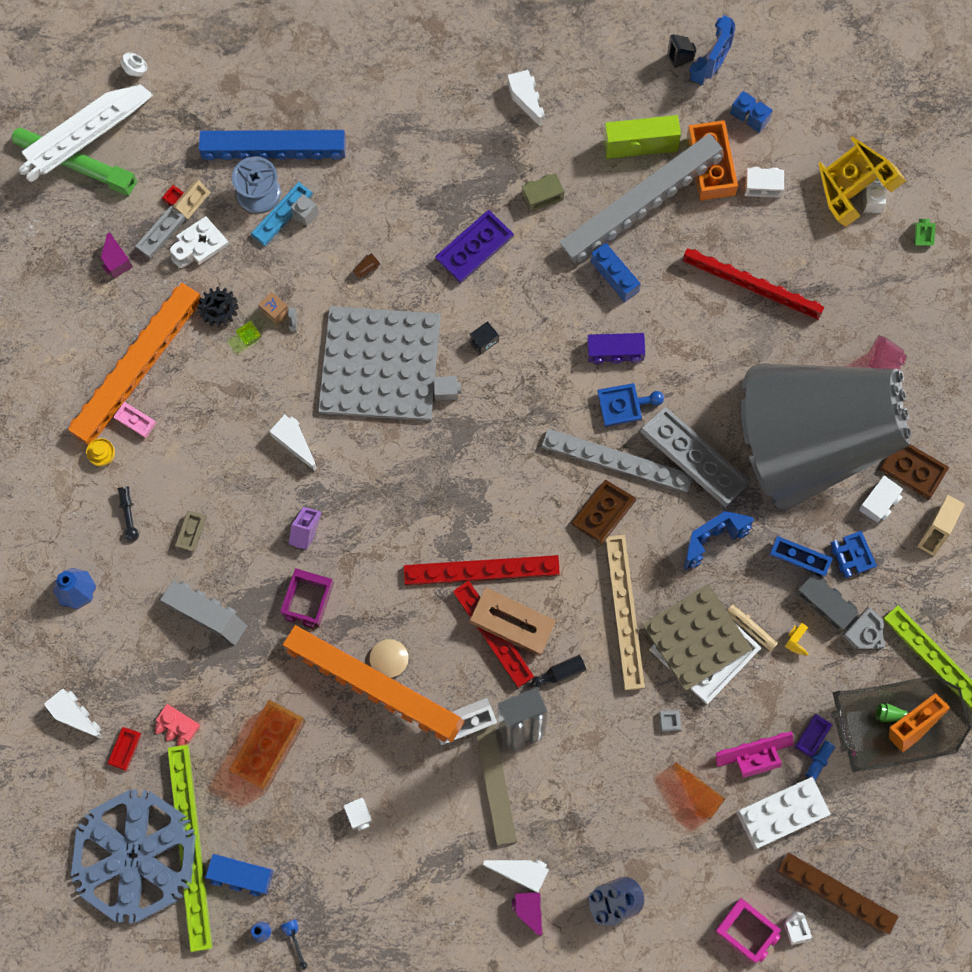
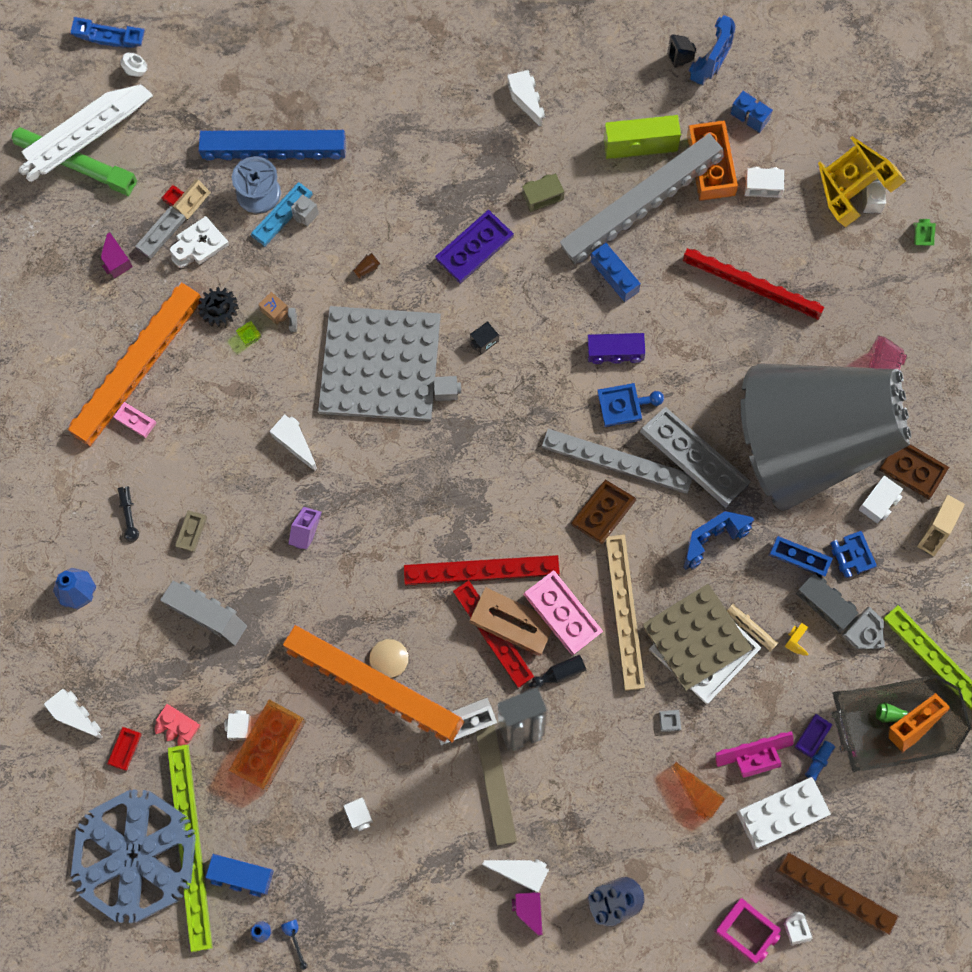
(100, 452): yellow plate -> none
(107, 35): none -> blue slope
(238, 725): none -> white brick
(313, 579): magenta window -> none
(563, 612): none -> bright pink plate

